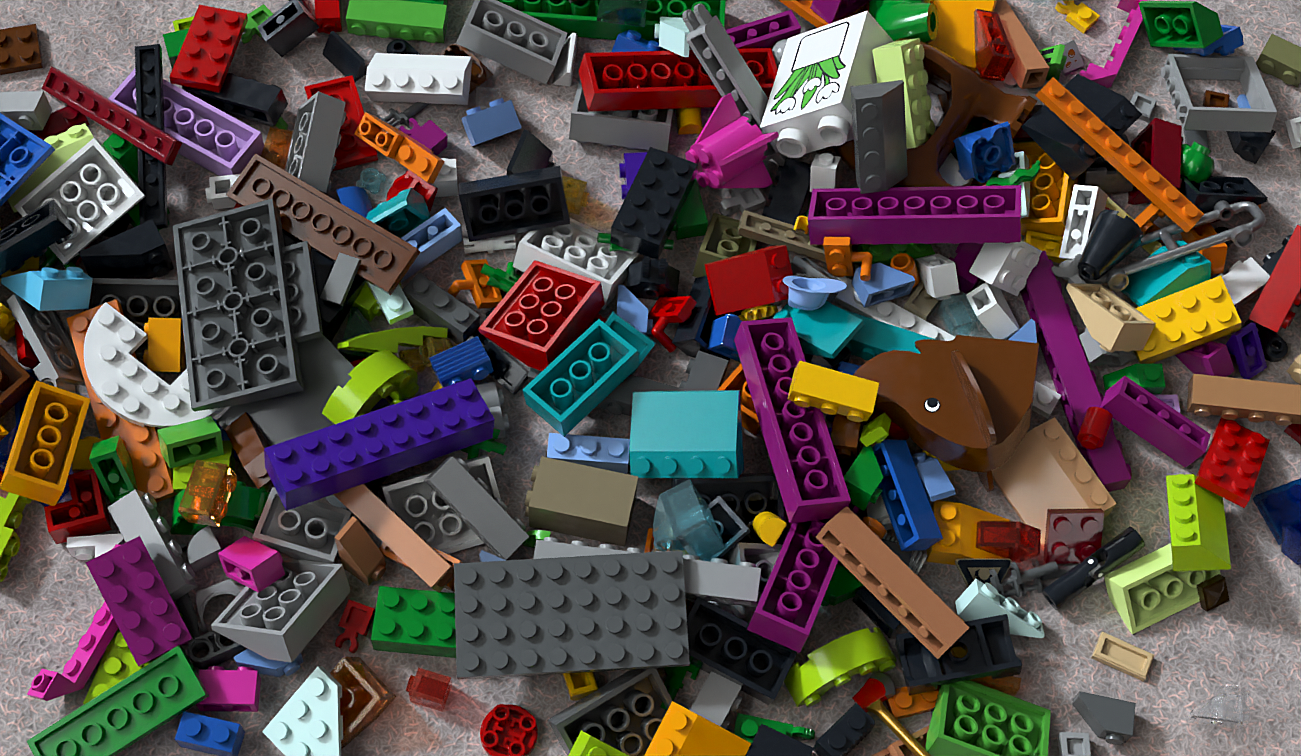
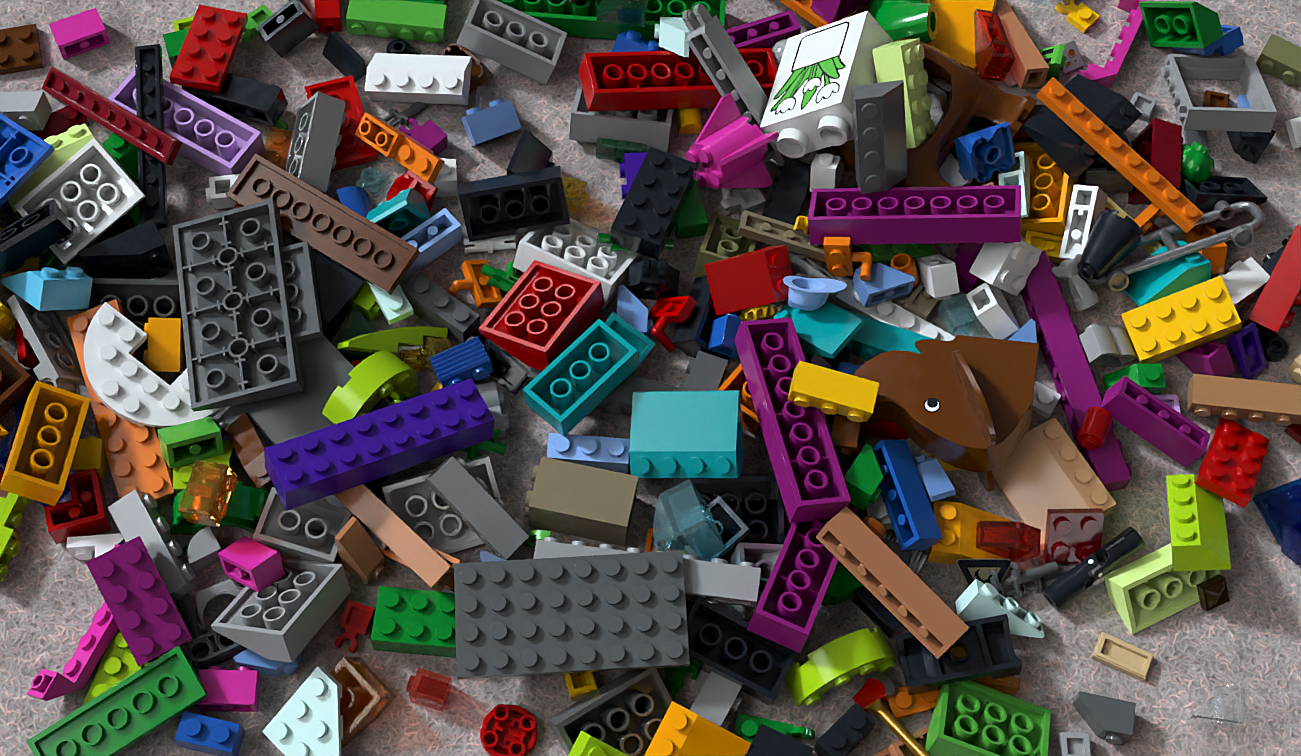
(79, 33): none -> dark pink brick
(113, 468): green slope -> none
(340, 279): piece -> none
(566, 61): white slope -> none
(615, 149): none -> clear green plate
(768, 527): yellow brick -> none
(875, 430): lime plate -> none
(1017, 177): green hair -> none
(1110, 318): tan slope -> none

